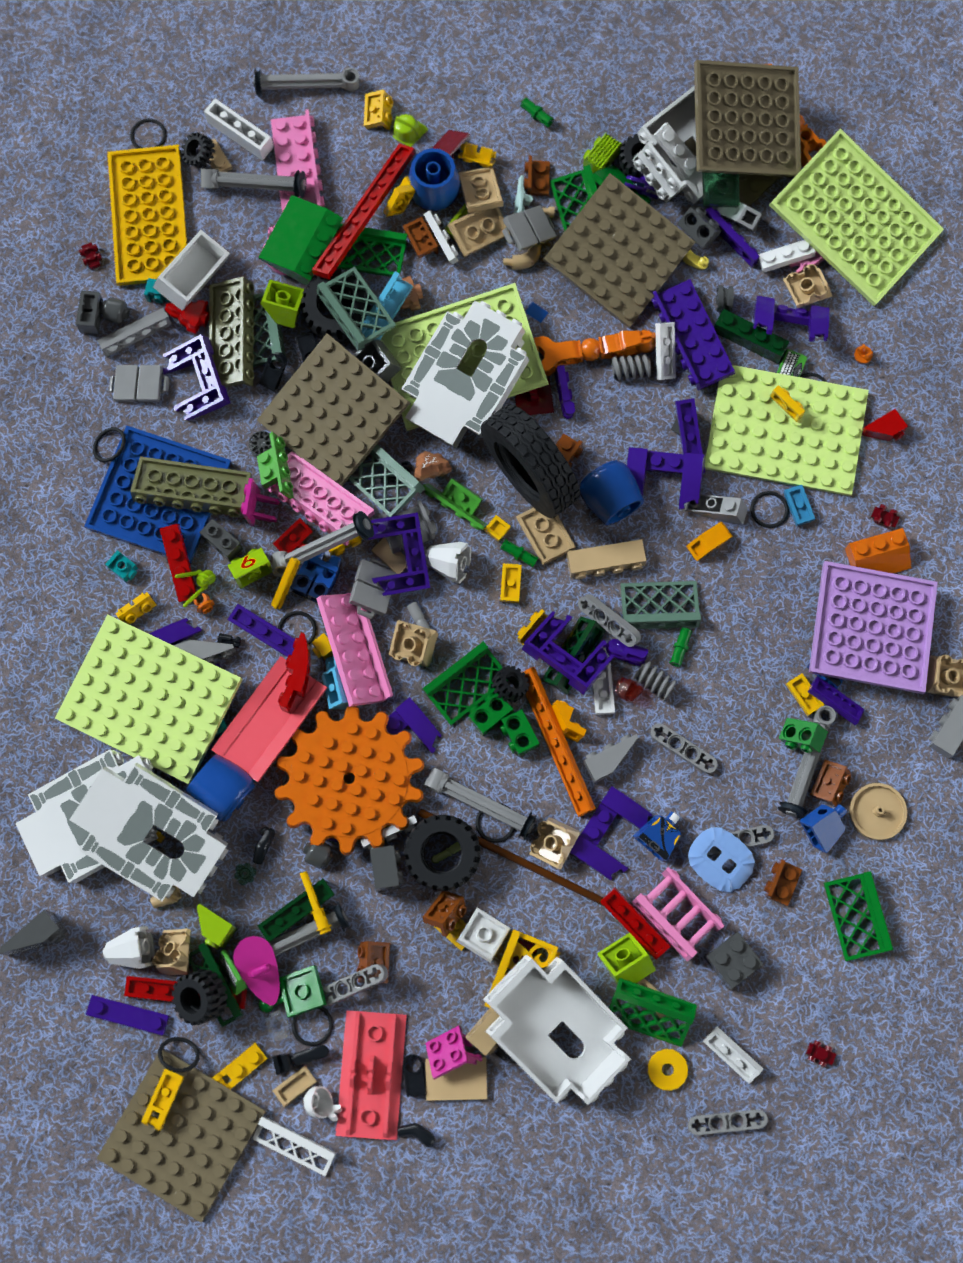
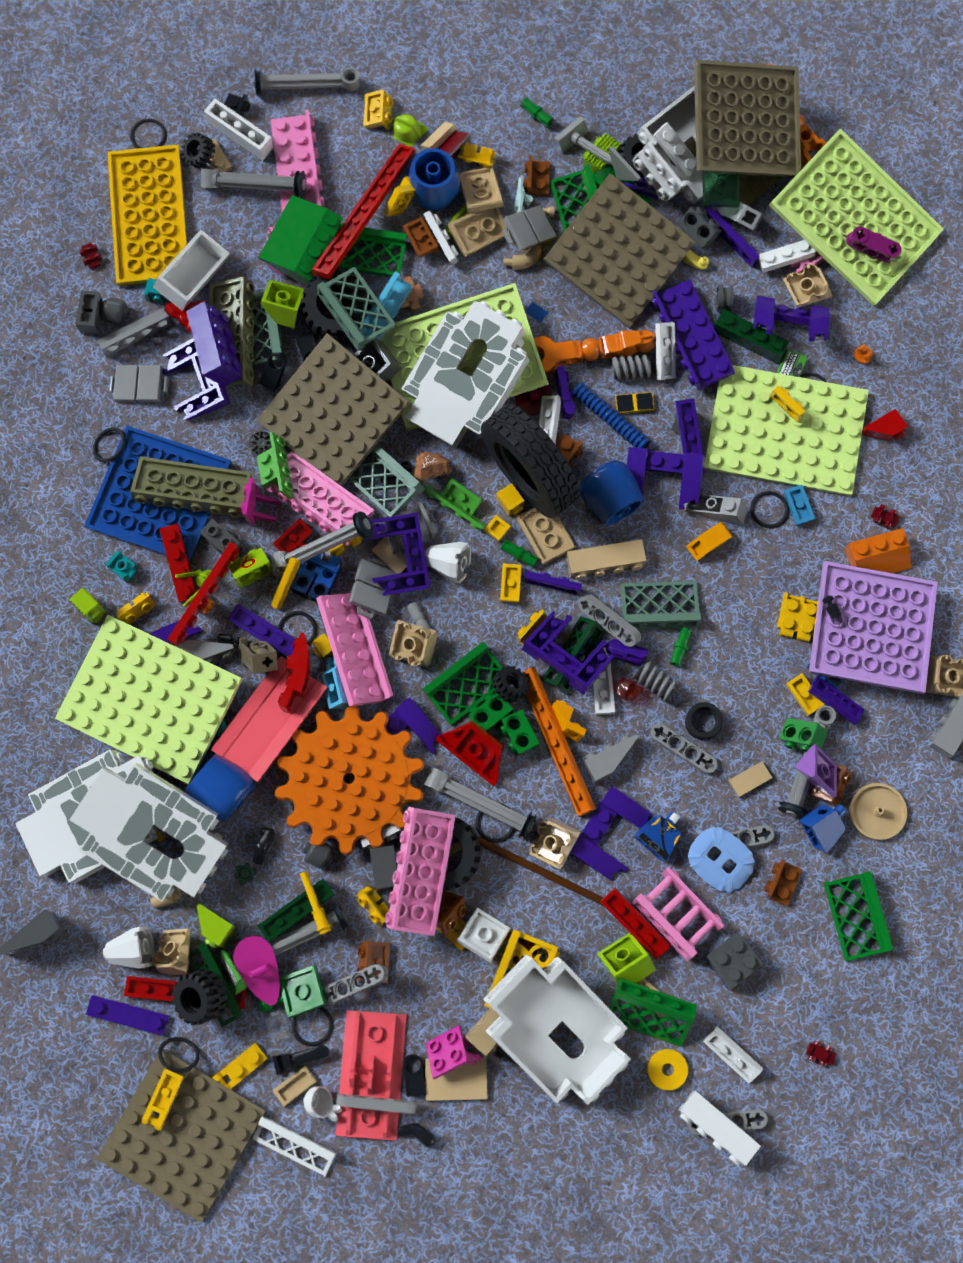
(88, 606): none -> lime brick
(200, 600): none -> red plate
(214, 344): none -> dark purple brick
(238, 104): none -> black bracket
(257, 656): none -> dark tan piece
(367, 899): none -> yellow hinge
(376, 1103): none -> light grey beam
(420, 871): none -> bright pink bracket
(439, 136): none -> tan tile
(475, 749): none -> red wing
(510, 500): none -> yellow brick
(545, 580): none -> dark purple plate
(550, 415): none -> white plate
(575, 135): none -> light grey piece
(610, 416): none -> blue piece
(634, 403): none -> black tile
(703, 735): none -> black tyre
(719, 1128): none -> white brick
(750, 779): none -> tan tile
(797, 617): none -> yellow plate
(819, 770): none -> medium lavender slope
(832, 609): none -> black piece
(873, 244): none -> magenta piece

